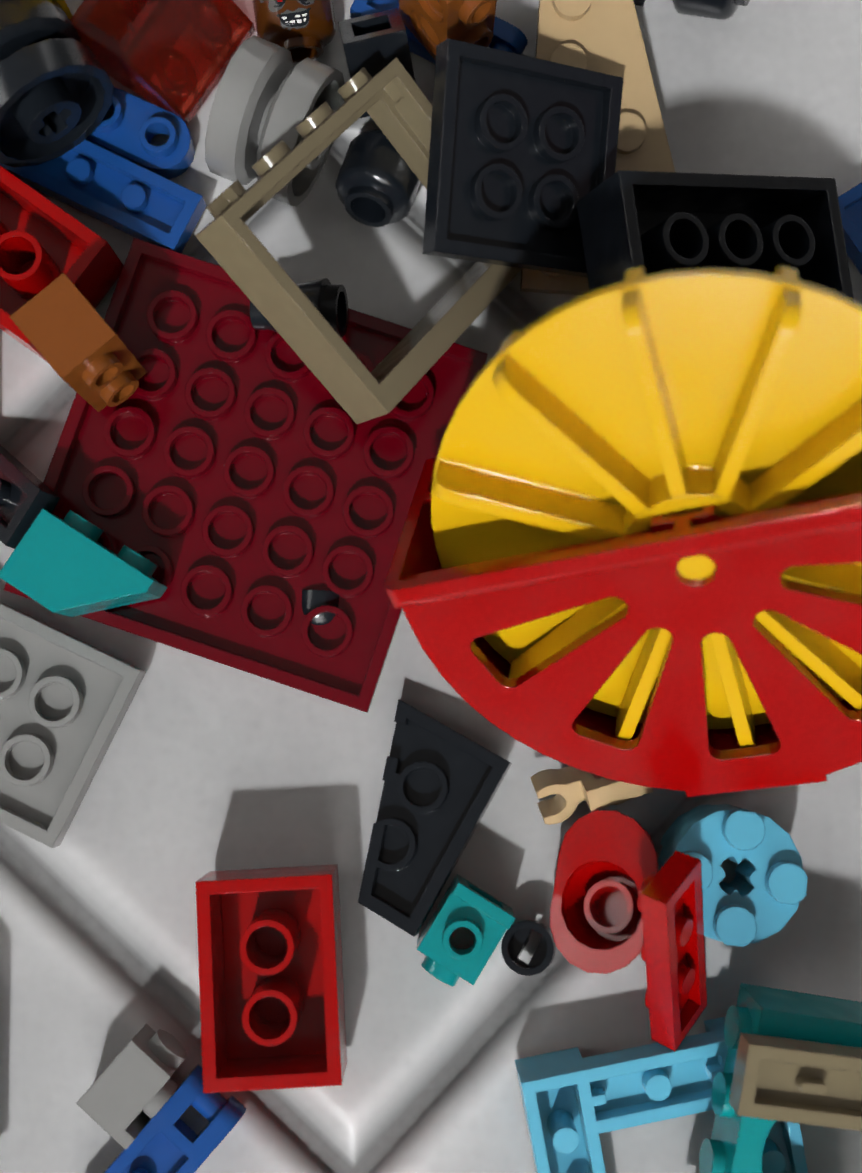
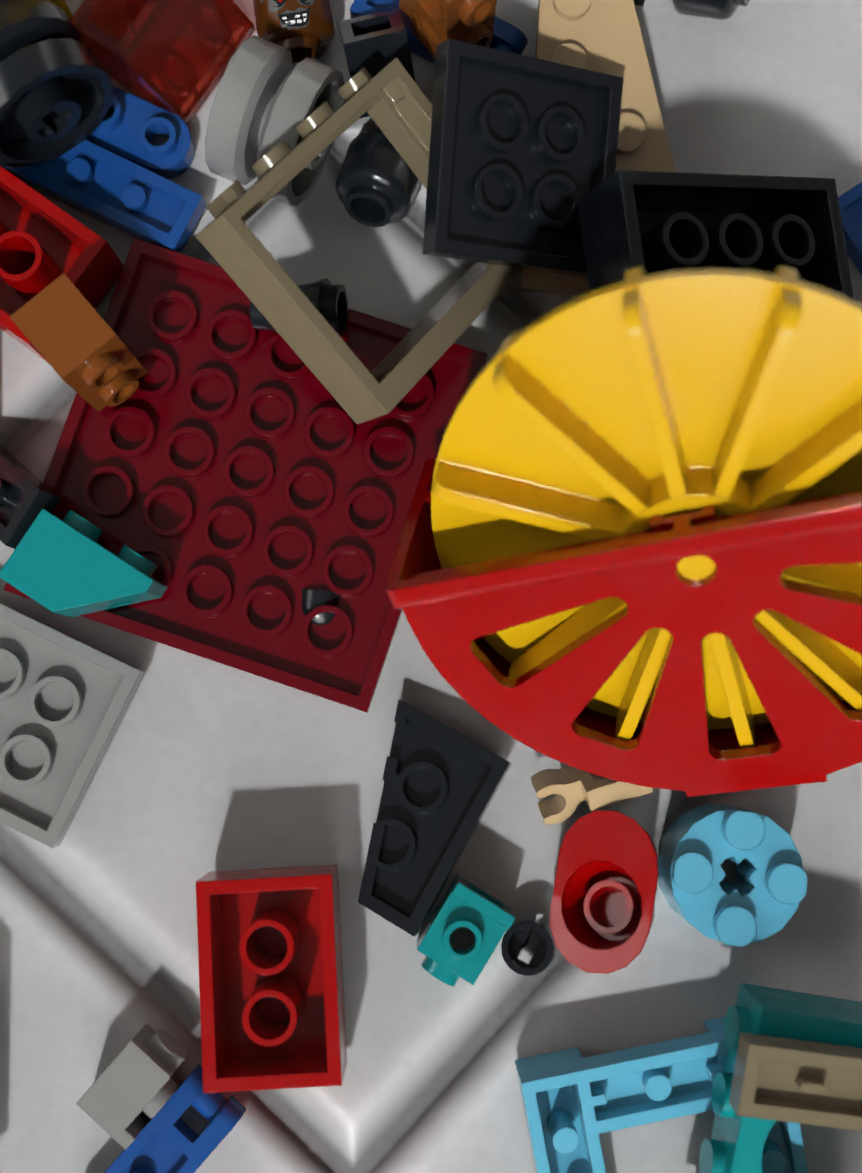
(673, 948): red plate -> none

